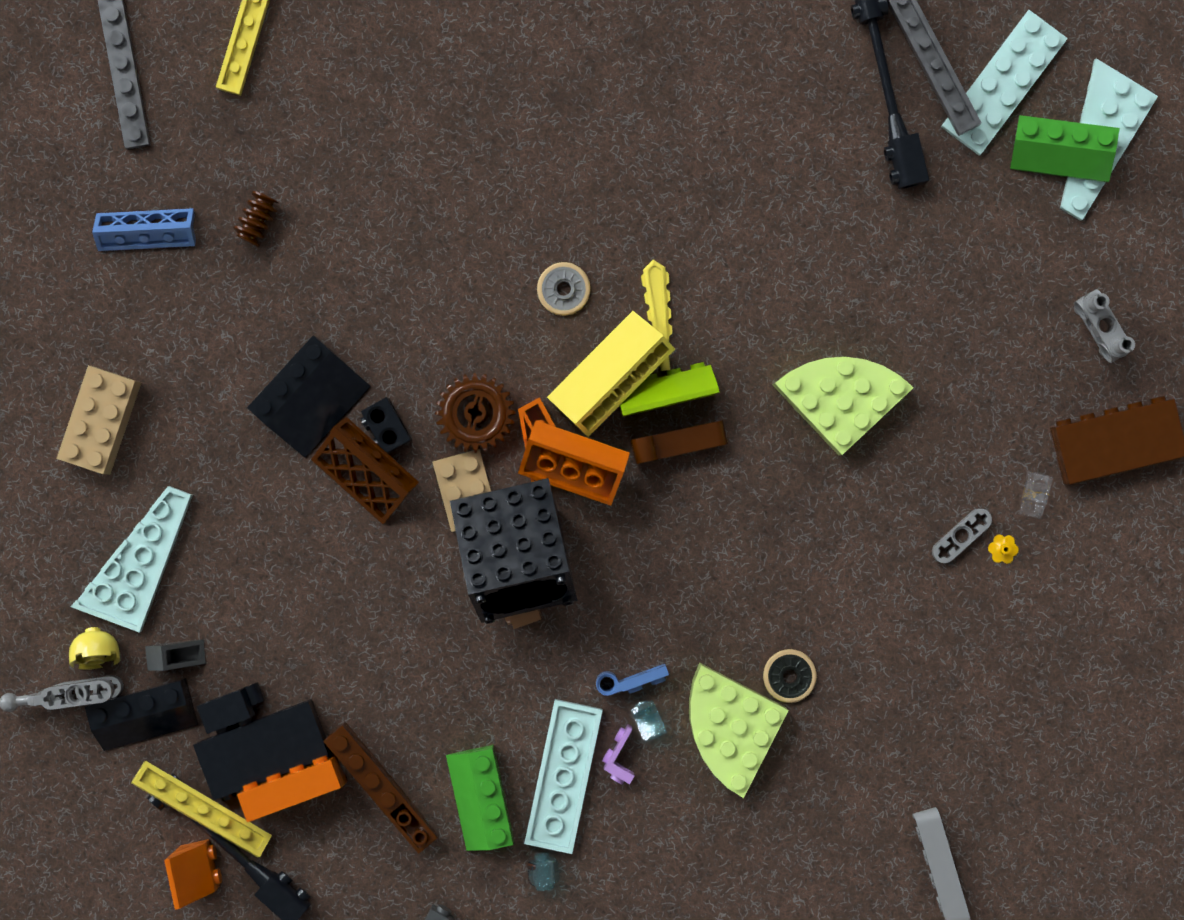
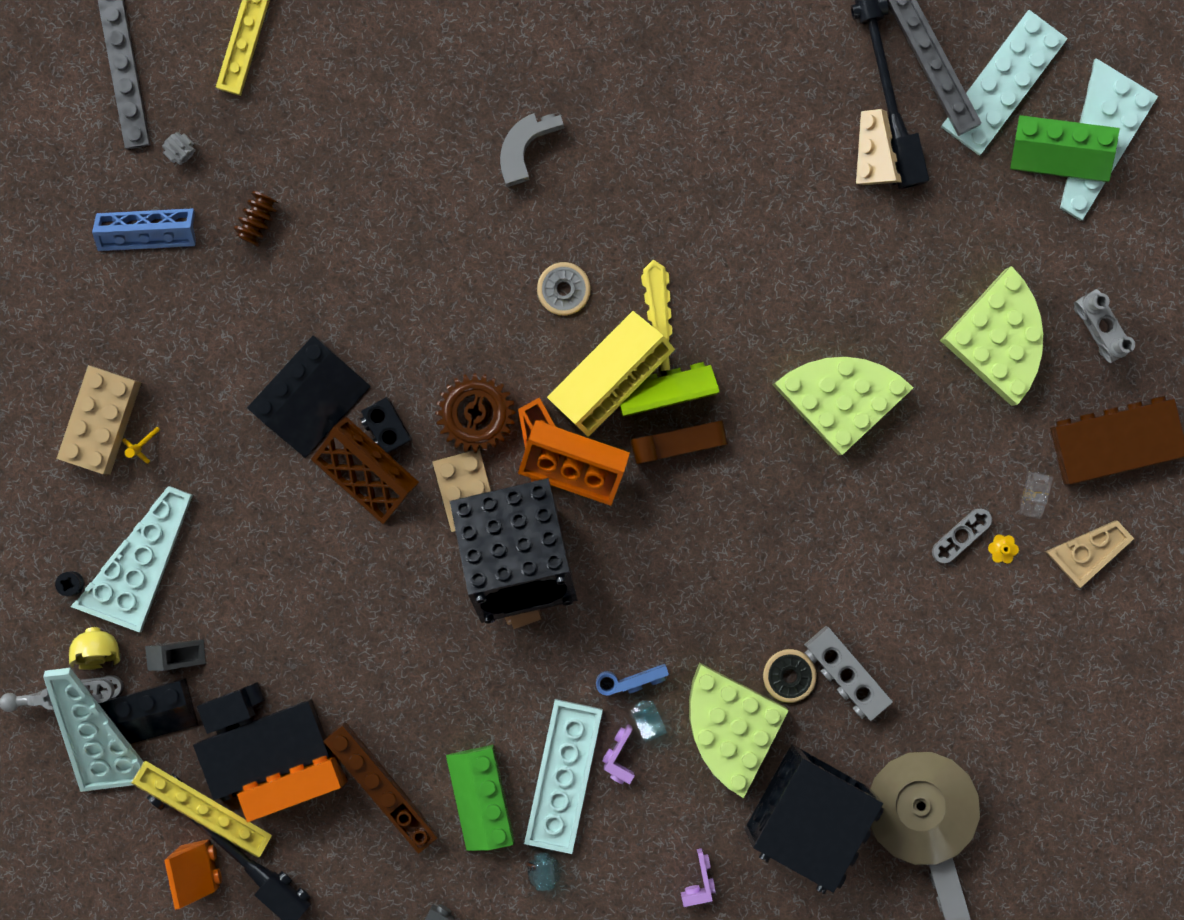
(74, 585): none -> black wheel
(93, 742): none -> light aqua wing
(135, 449): none -> yellow plant
(178, 148): none -> light grey gear
(516, 142): none -> light grey arch
(694, 894): none -> lavender bracket
(813, 819): none -> black piece
(875, 152): none -> tan wing
(876, 698): none -> light grey brick
(949, 815): none -> dark tan dish
(1001, 337): none -> yellowish green brick
(1090, 552): none -> tan wing

